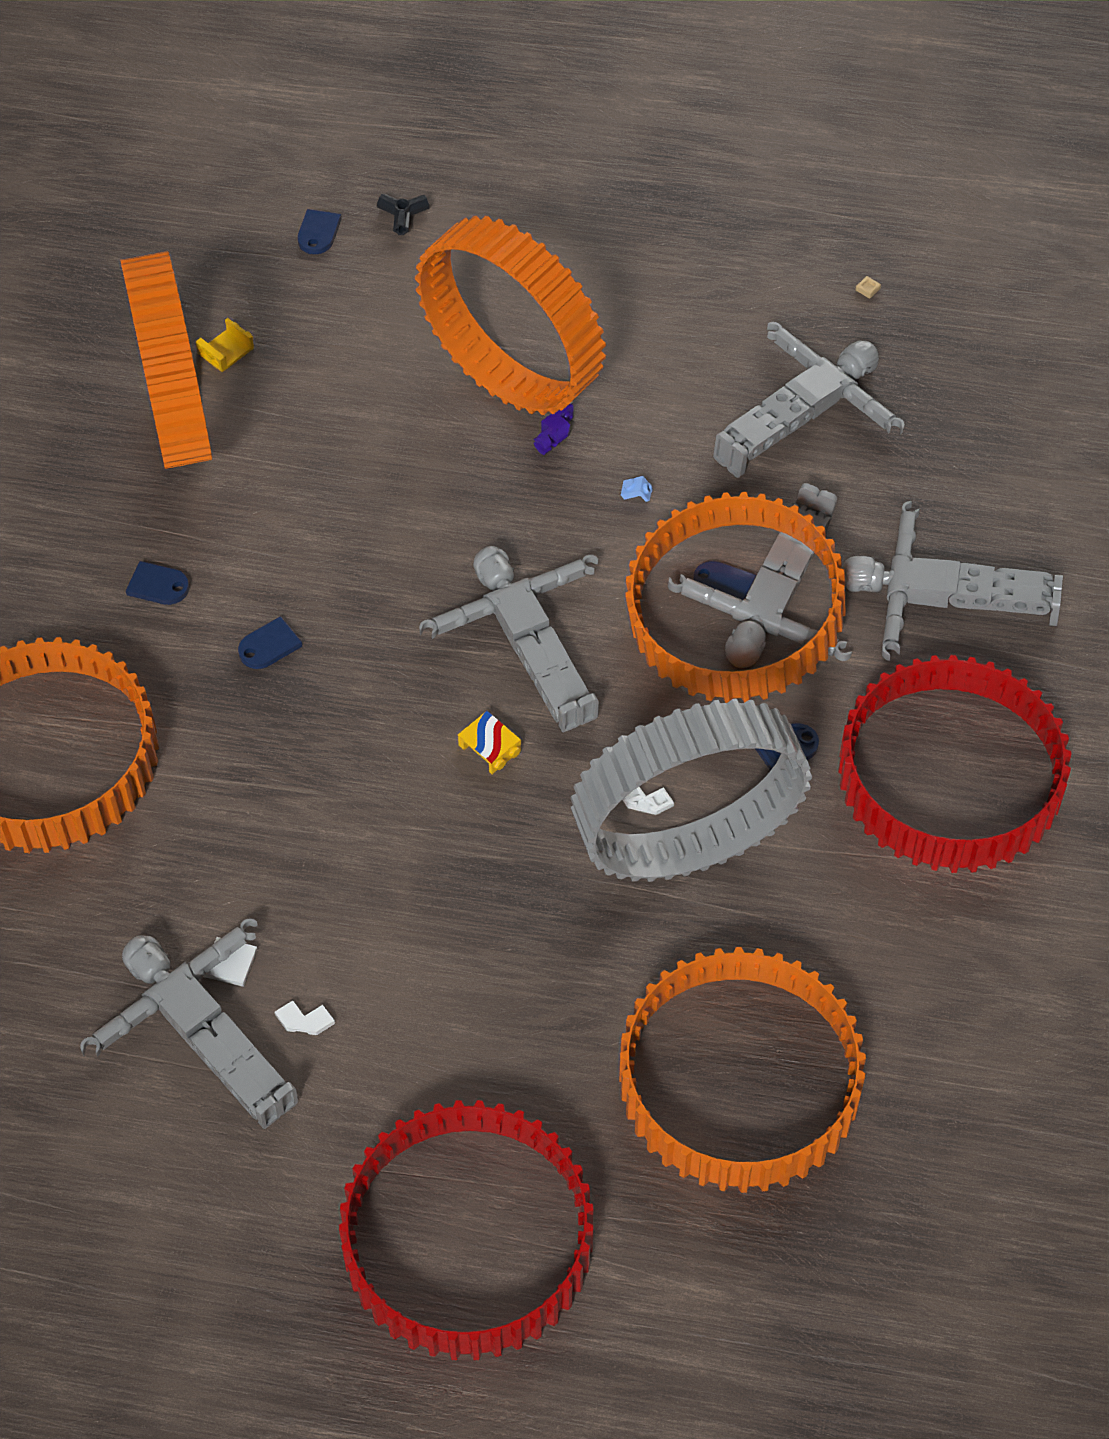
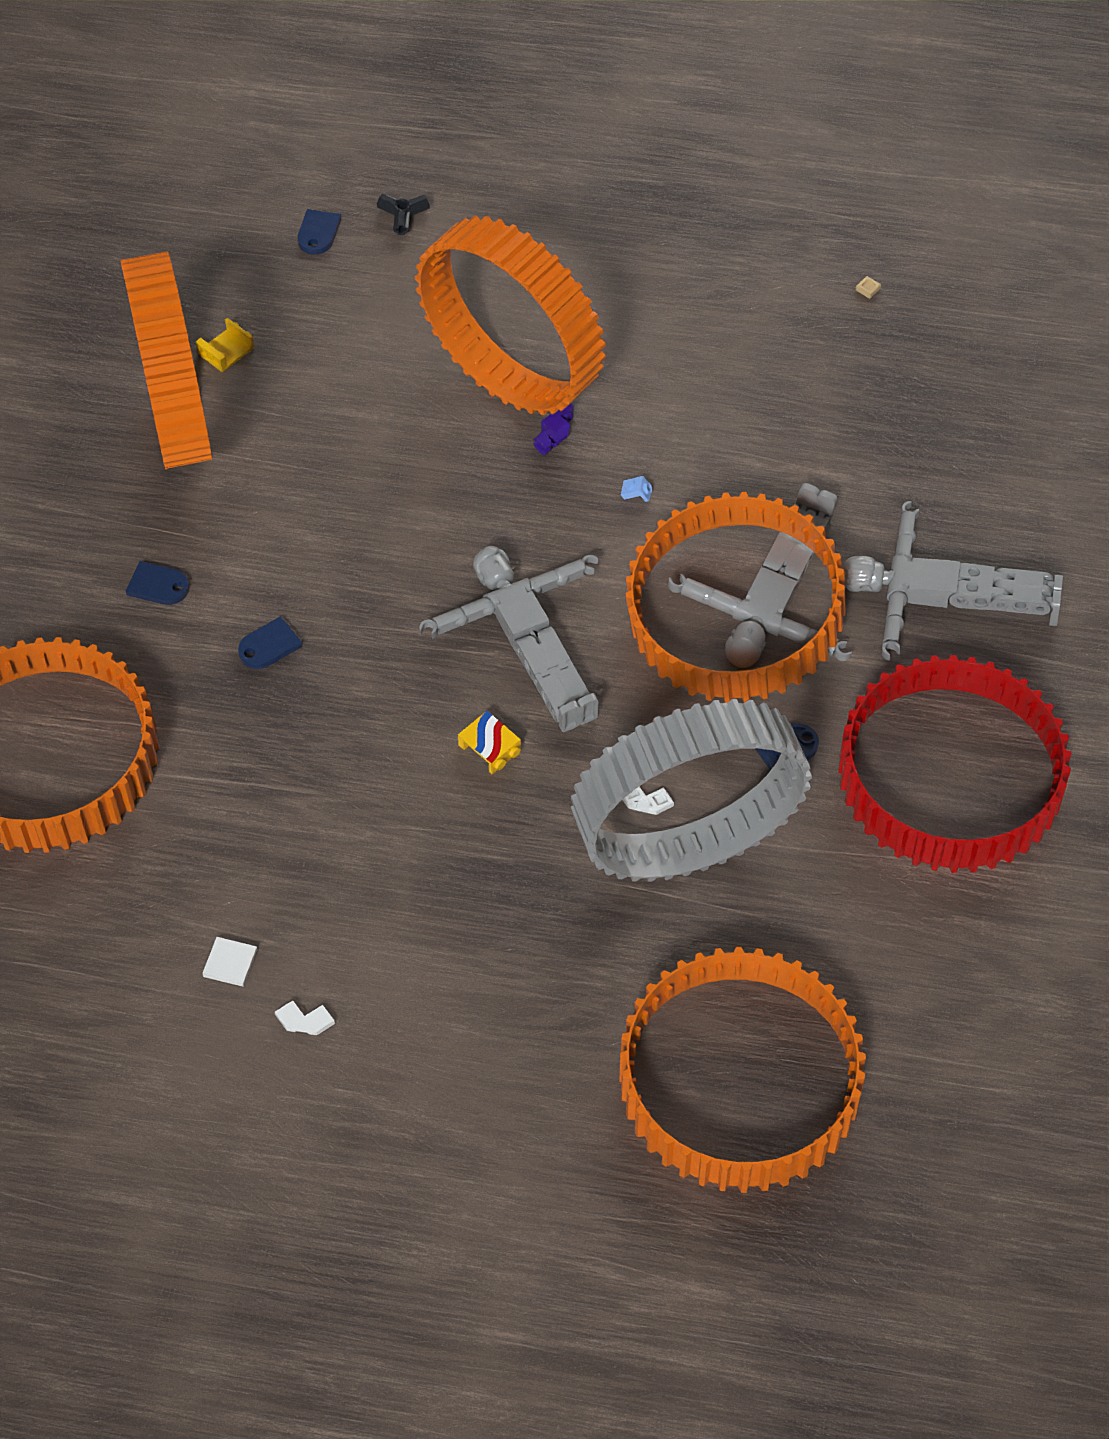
(201, 1022): light grey piece -> none
(460, 1119): red piece -> none
(725, 578): dark blue tile -> none
(801, 400): light grey piece -> none

